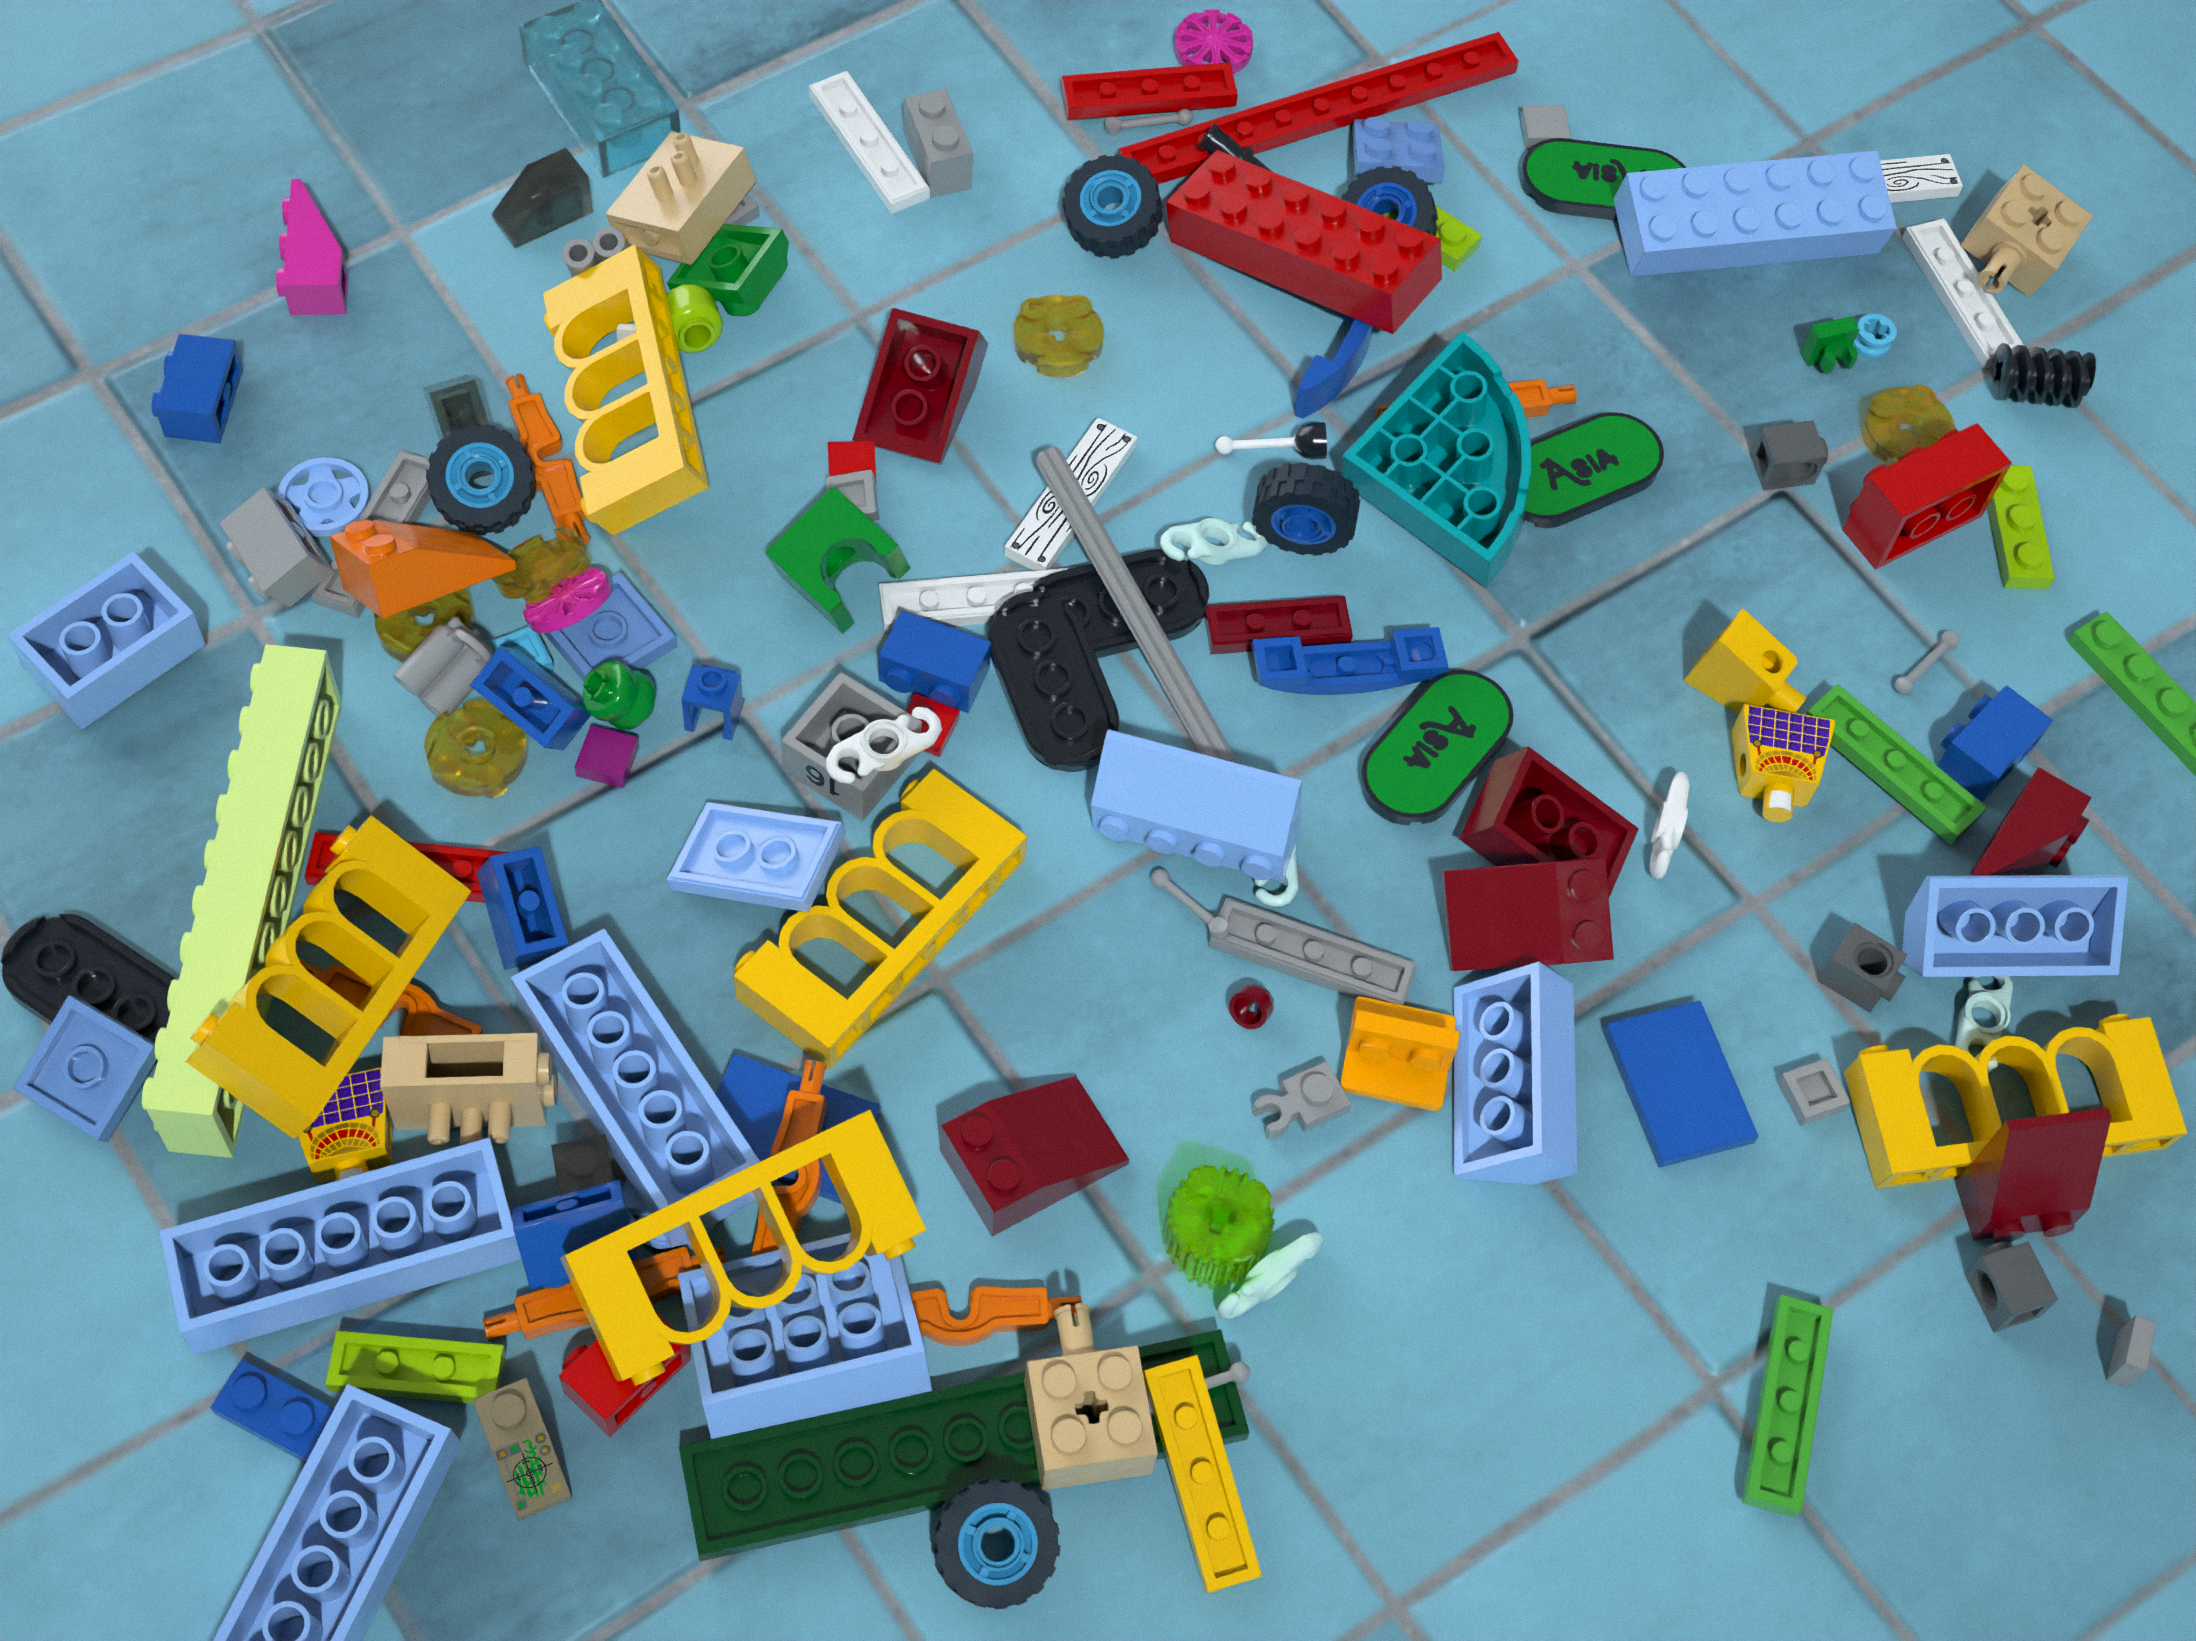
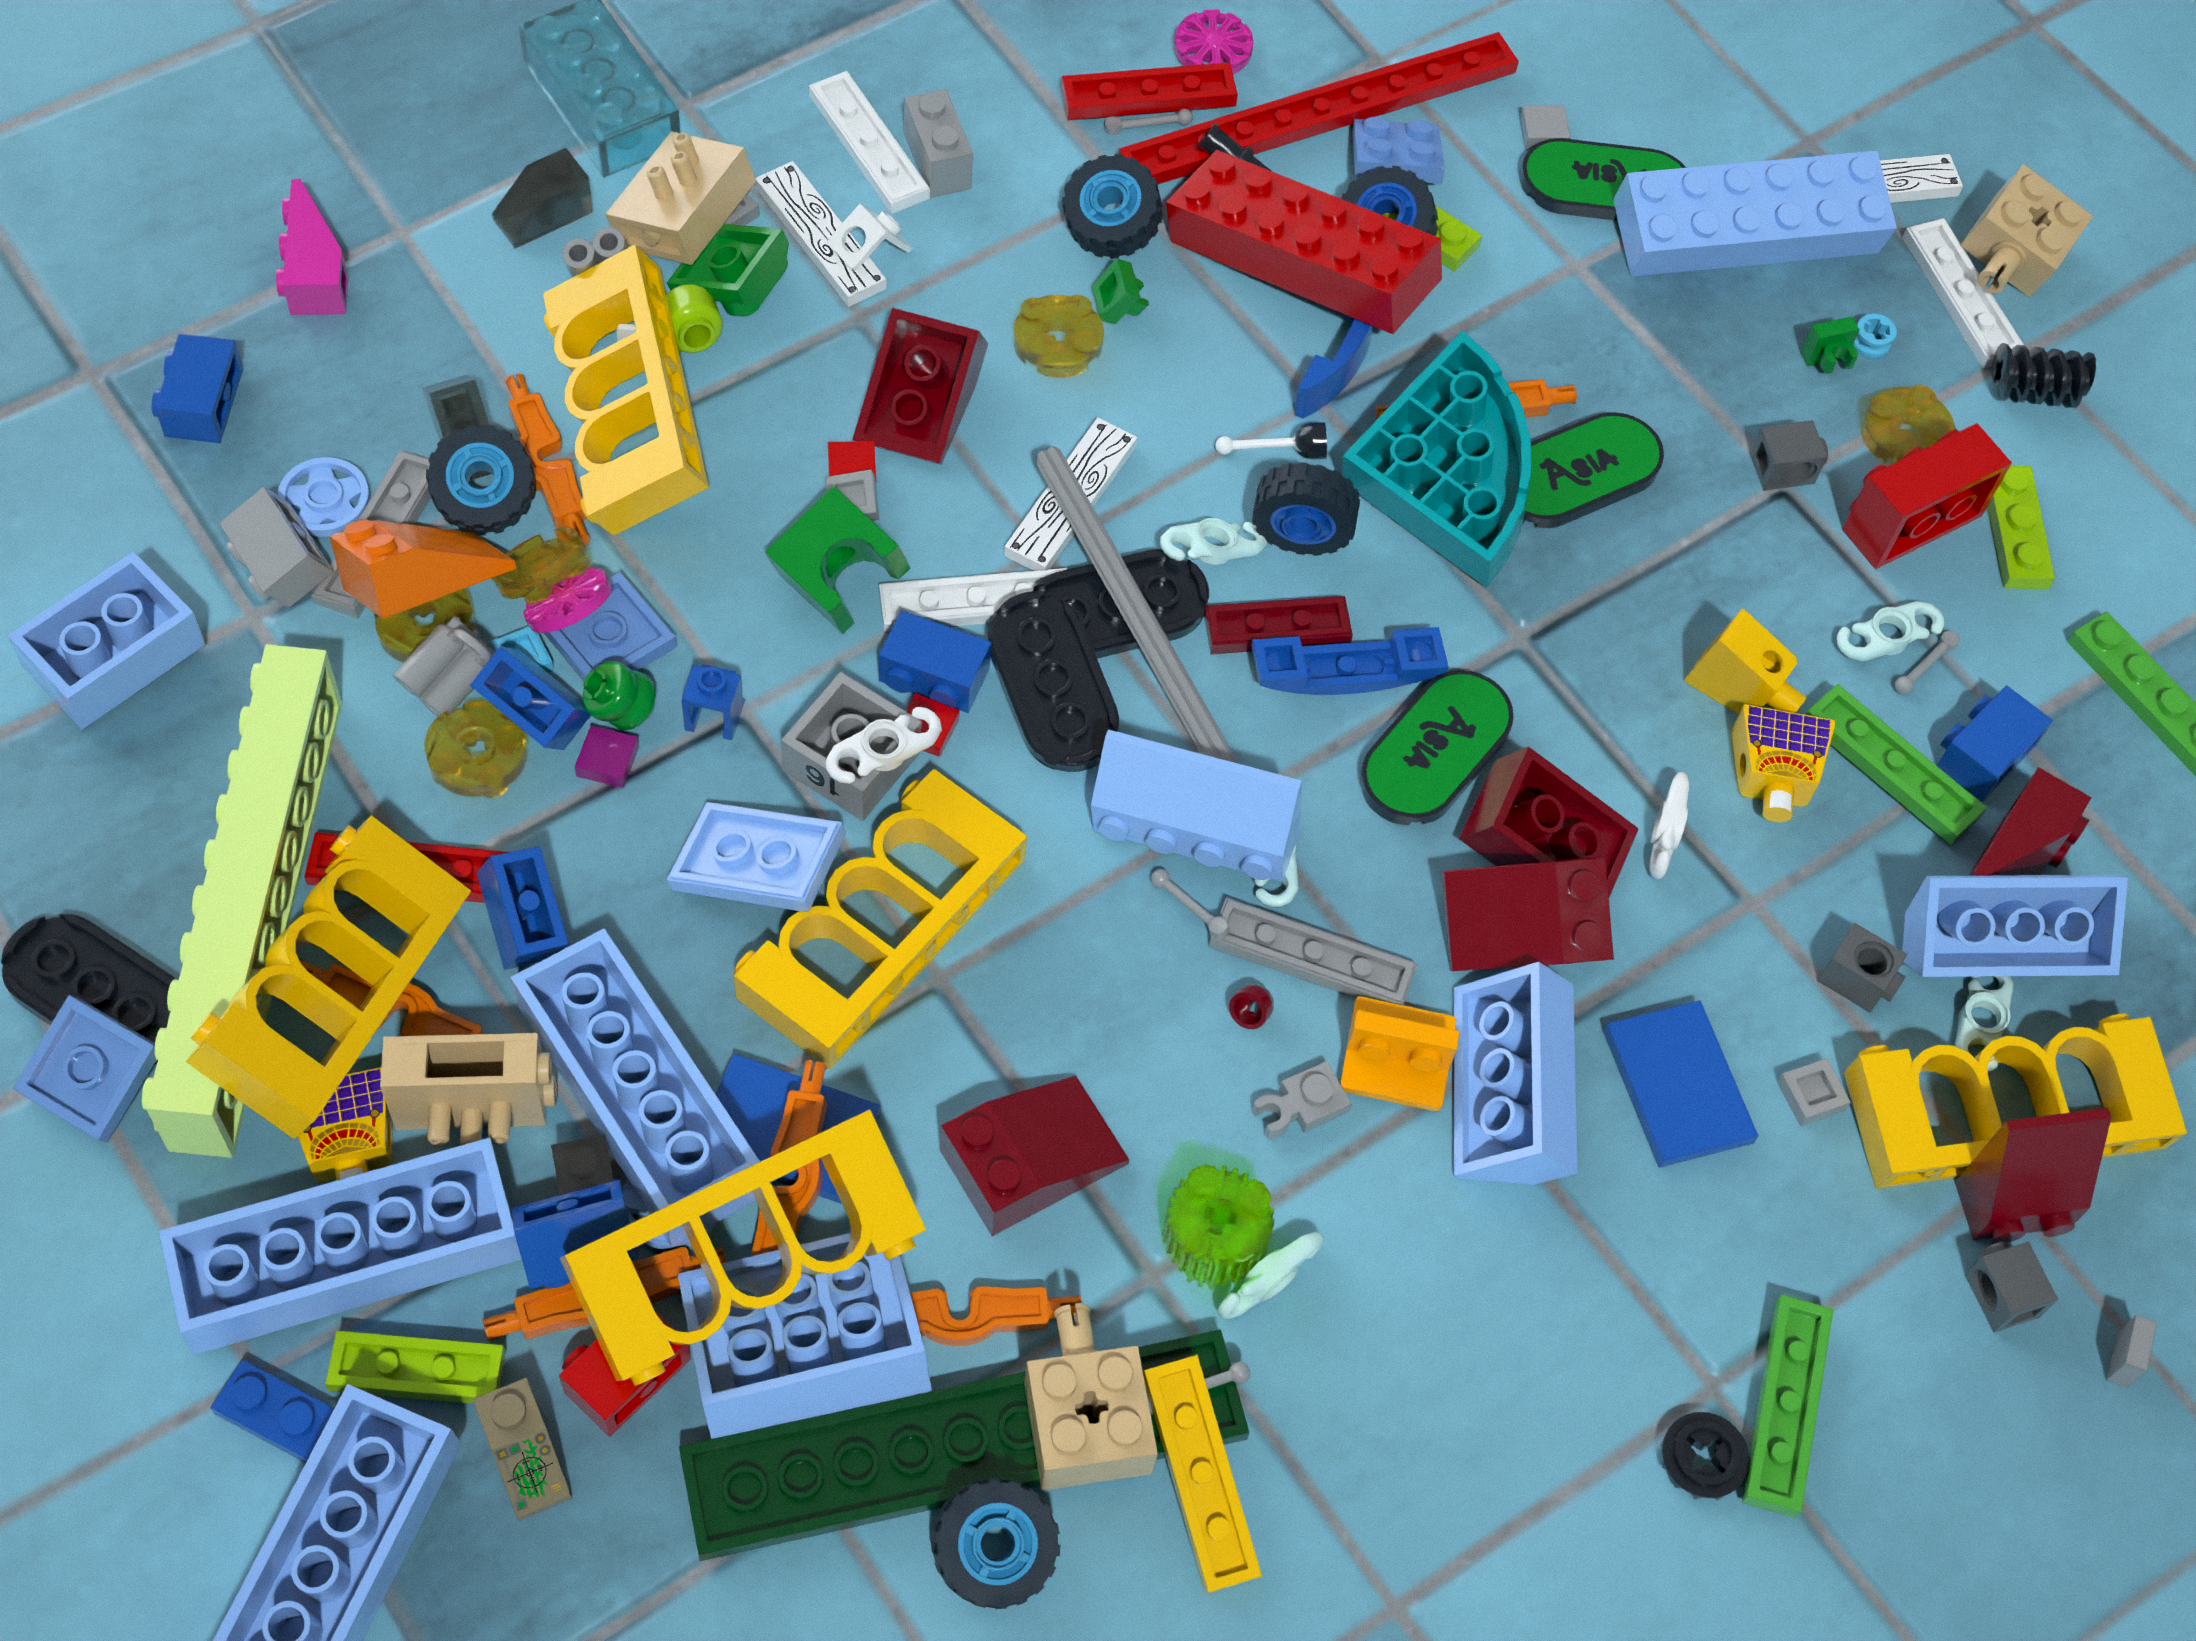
(811, 225): none -> white tile
(876, 230): none -> white bracket
(1118, 292): none -> green tile
(1702, 1431): none -> black gear
(1879, 644): none -> light aqua piece

